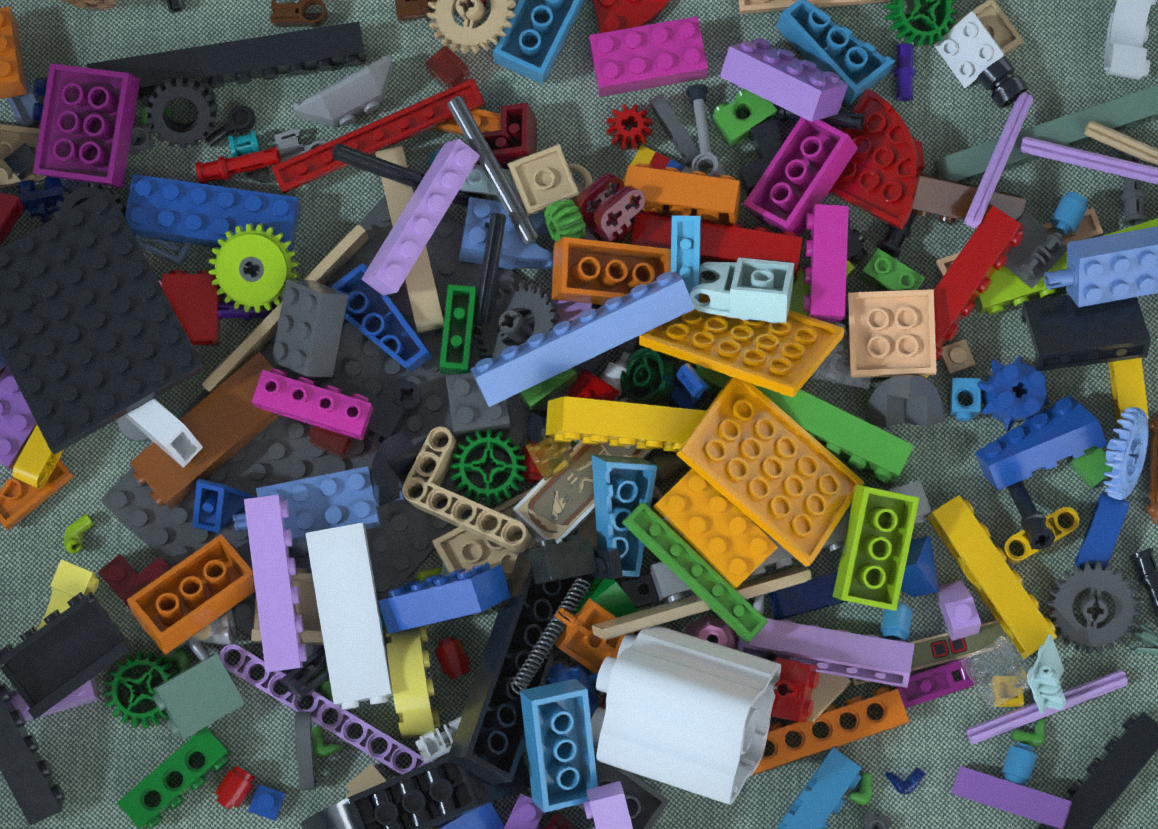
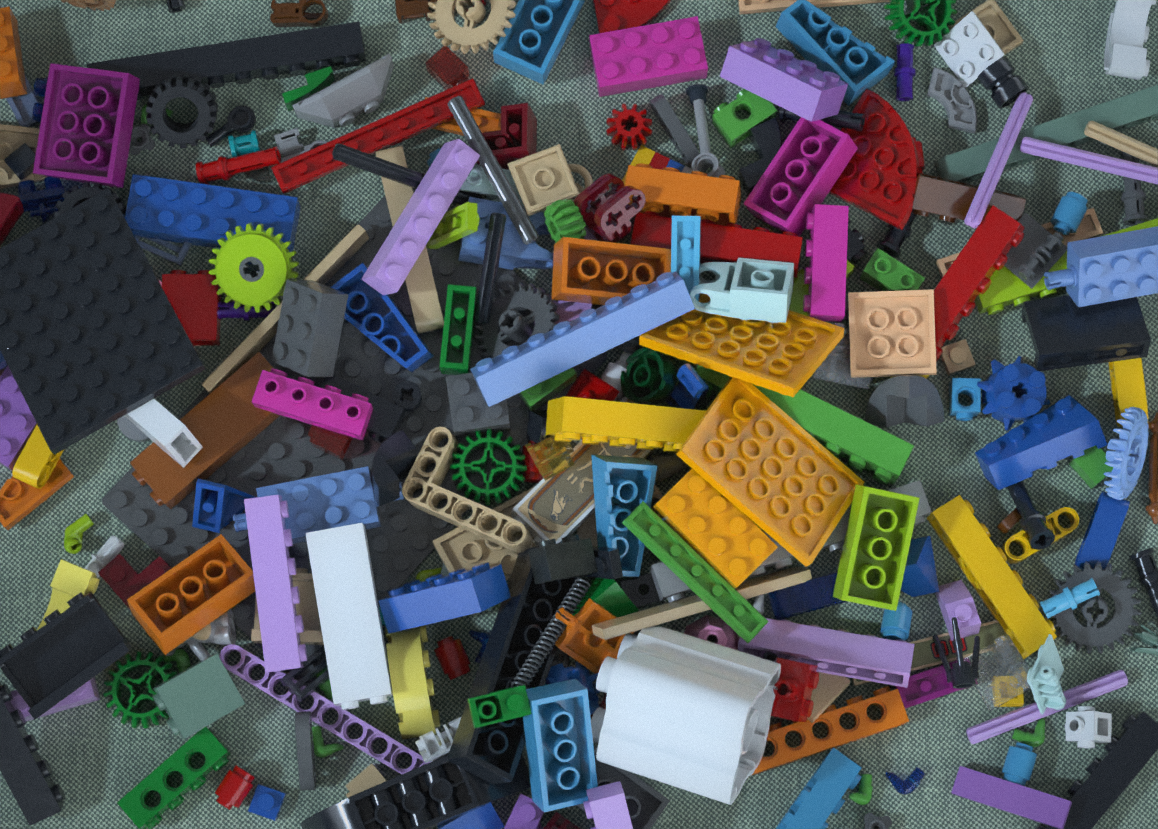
(105, 555): none -> white axle
(316, 82): none -> green slope
(455, 225): none -> lime plate
(482, 638): none -> clear blue animal
(499, 706): none -> green slope
(954, 99): none -> light grey tile
(962, 674): none -> black plant
(1009, 521): none -> reddish brown tile
(1069, 598): none -> medium azure pin
(1088, 727): none -> white brick

